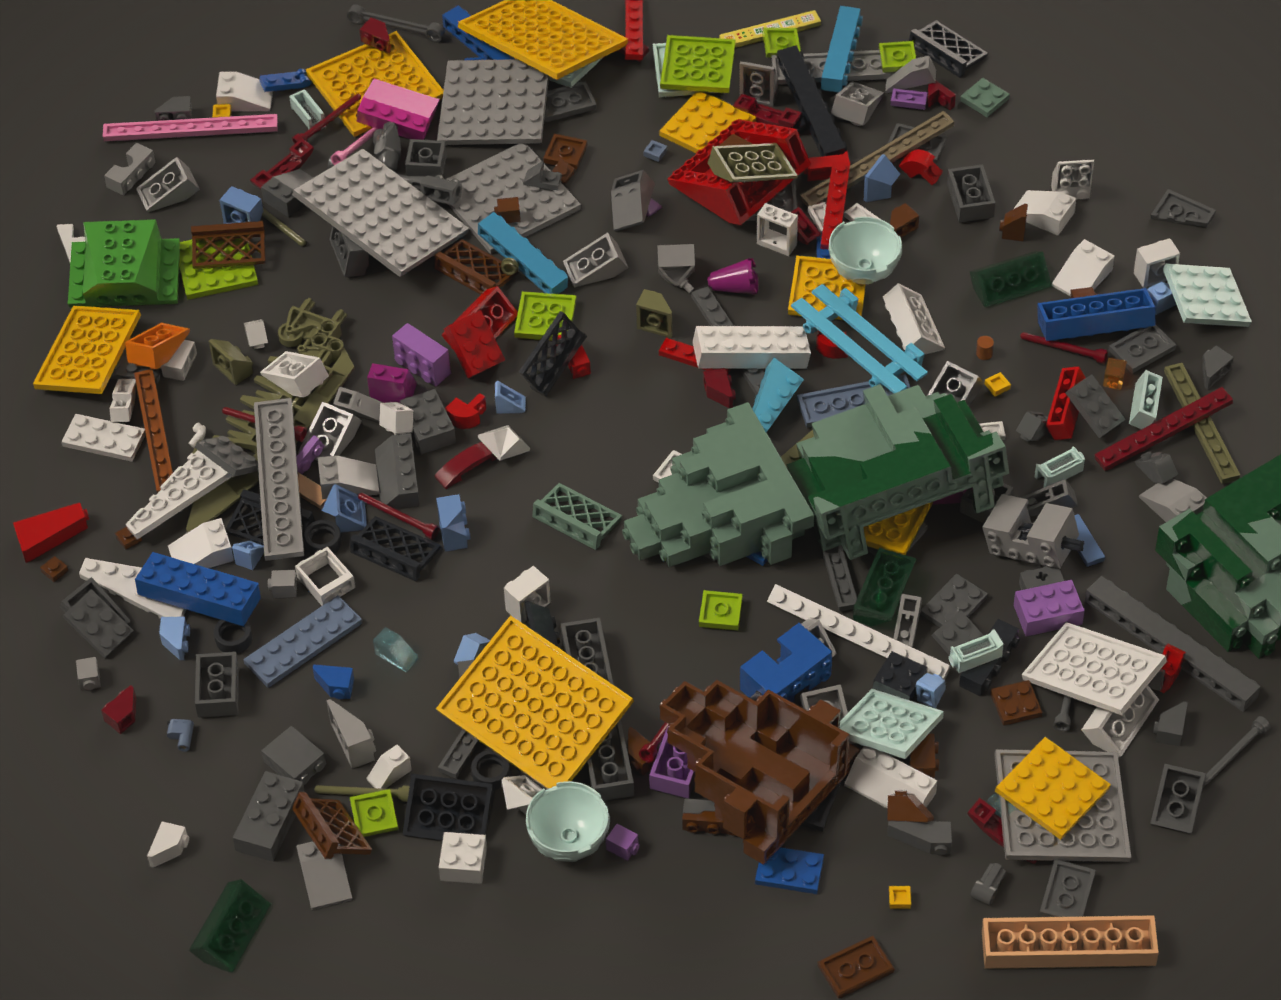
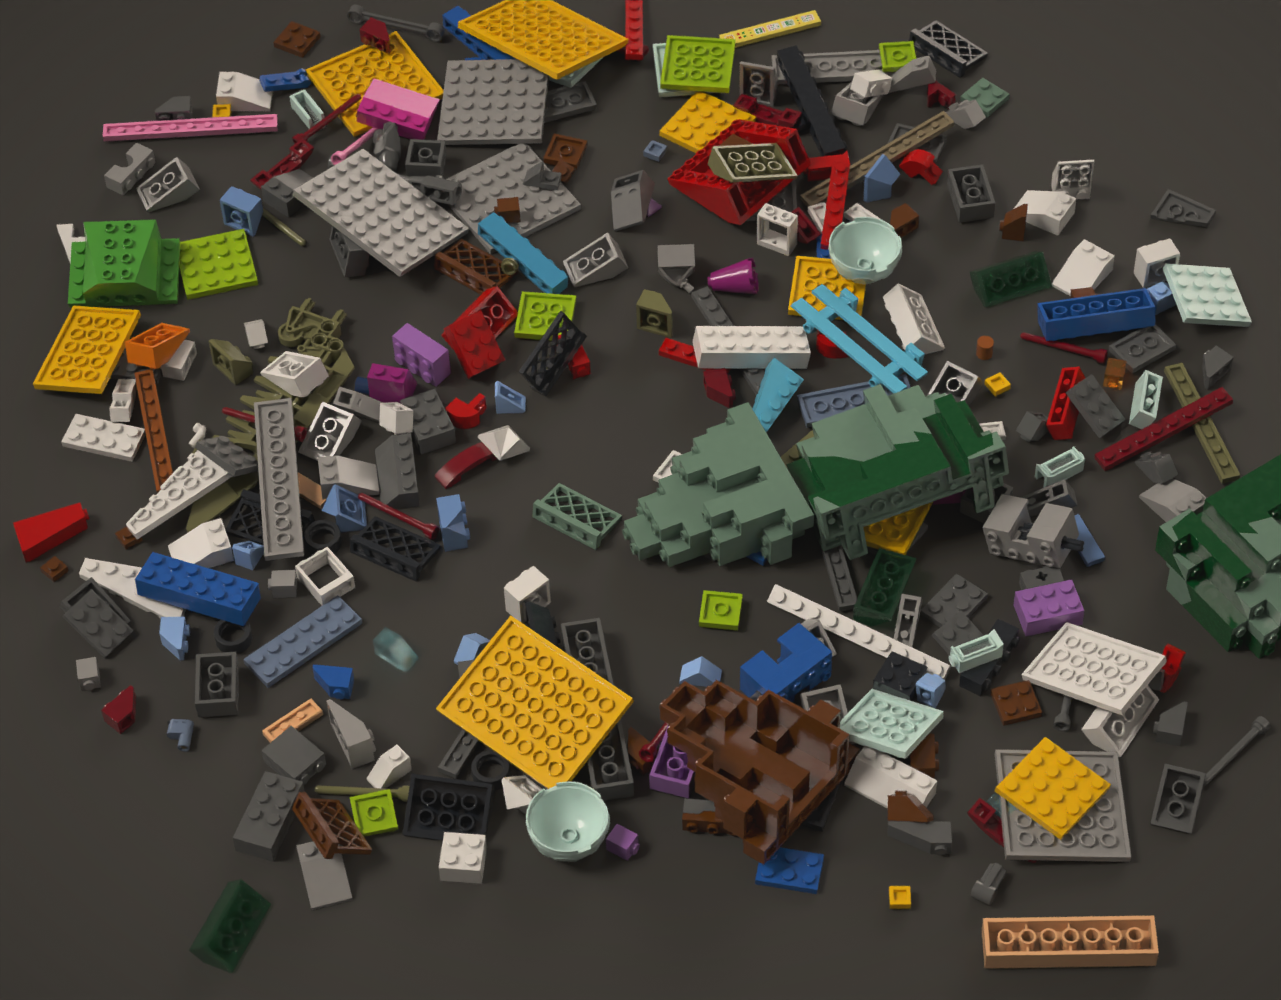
(167, 843): white slope -> none
(228, 233): reddish brown fence -> none
(297, 39): none -> reddish brown plate
(297, 718): none -> light nougat tile
(308, 454): medium lavender plate -> none
(361, 385): none -> dark blue piece
(700, 672): none -> light blue slope
(778, 39): lime plate -> none
(841, 48): dark azure brick -> none
(855, 966): reddish brown tile -> none
(871, 83): none -> white brick
(909, 98): medium lavender plate -> none
(966, 114): none -> light grey slope
(1067, 890): dark grey plate -> none
(1157, 633): dark grey brick -> none

